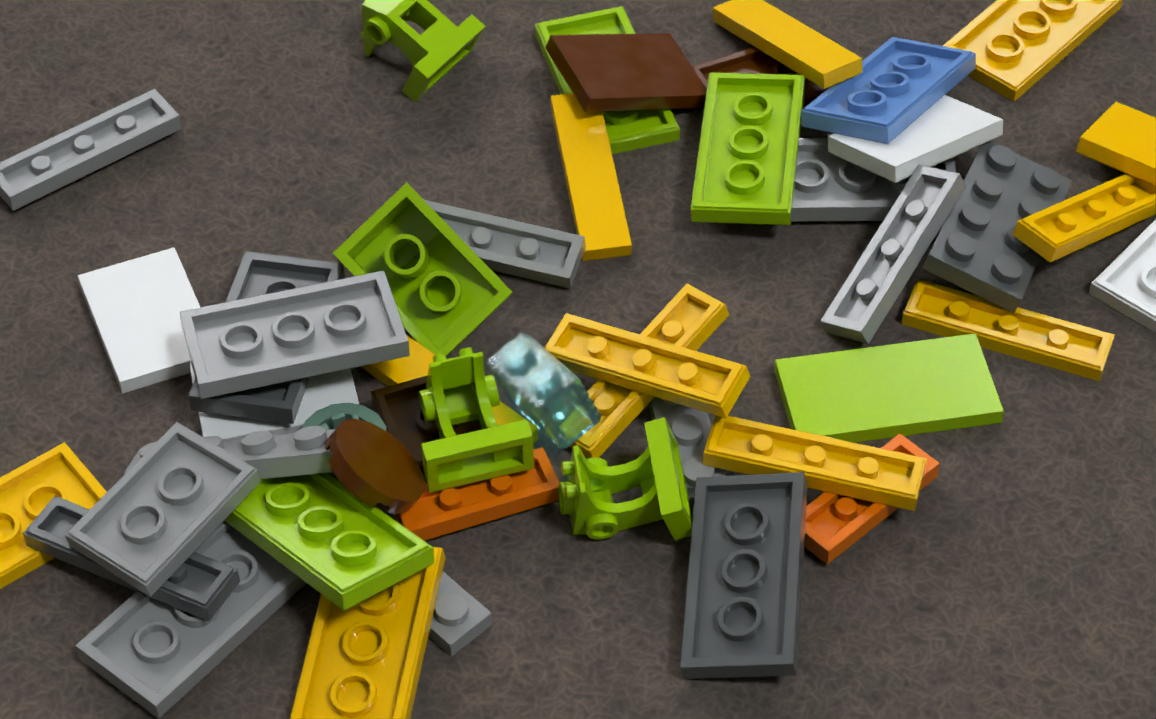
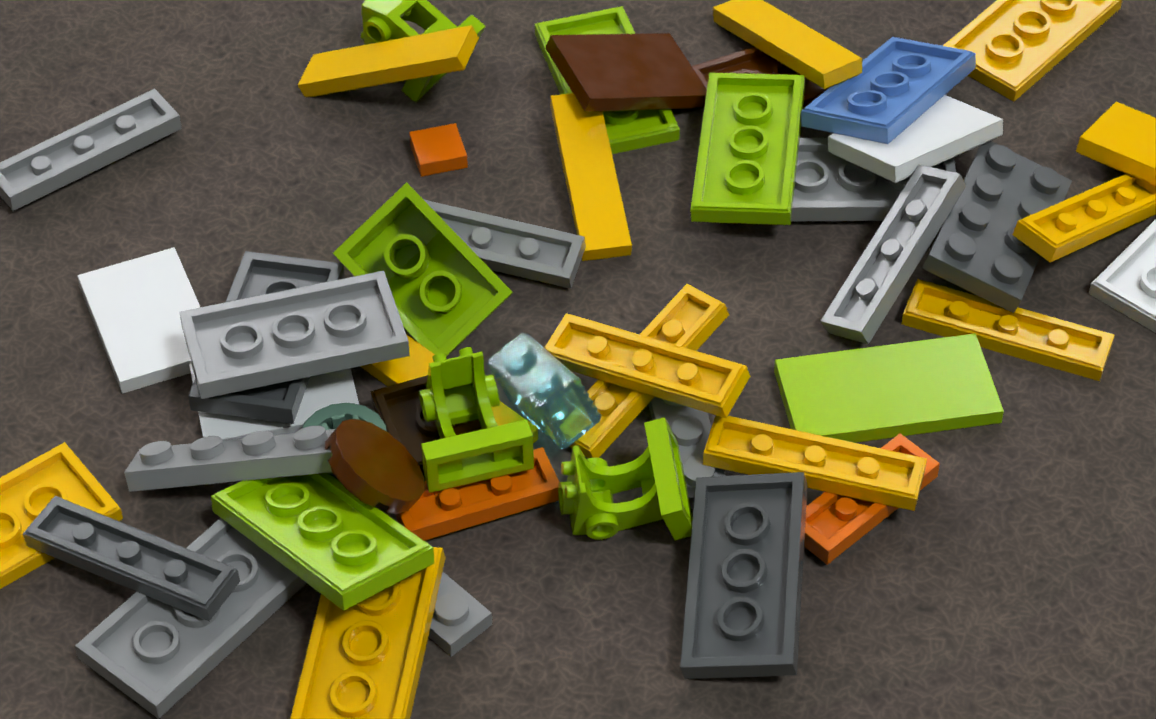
(163, 508): light grey tile -> none
(388, 61): none -> yellow tile
(438, 149): none -> orange tile

